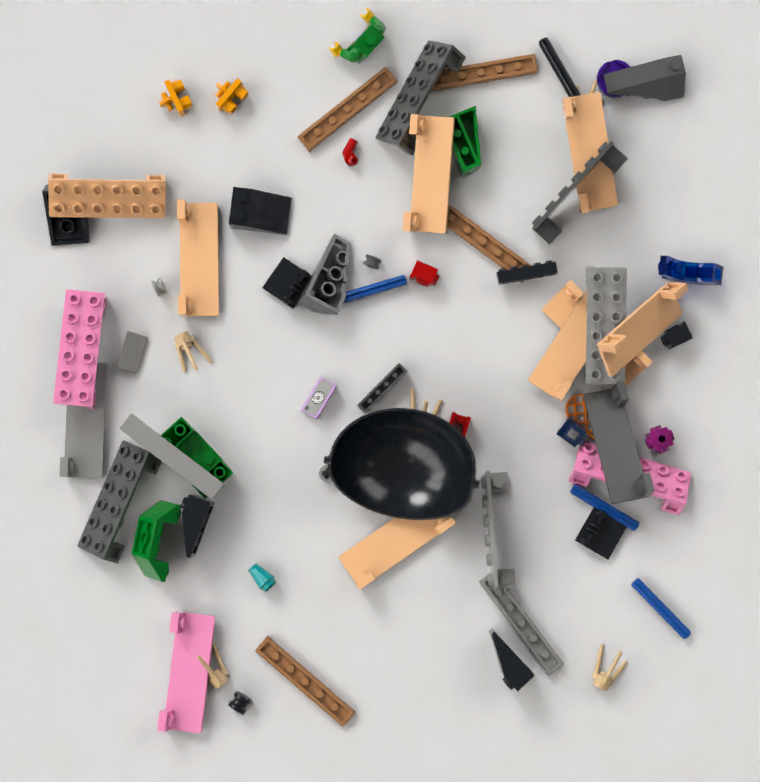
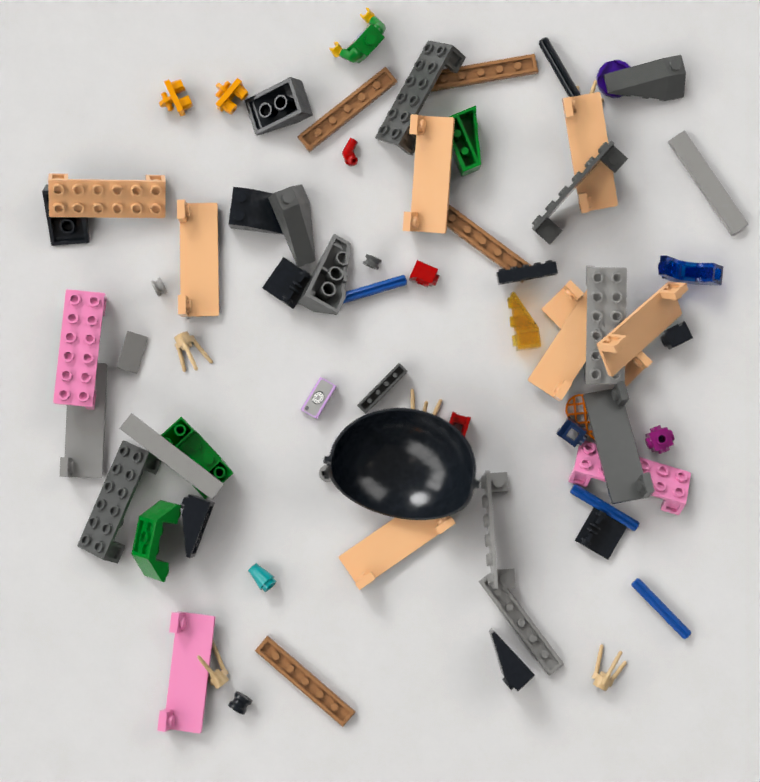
(278, 106): none -> black slope
(294, 218): none -> dark grey wedge
(525, 328): none -> clear yellow slope
(708, 183): none -> light grey tile

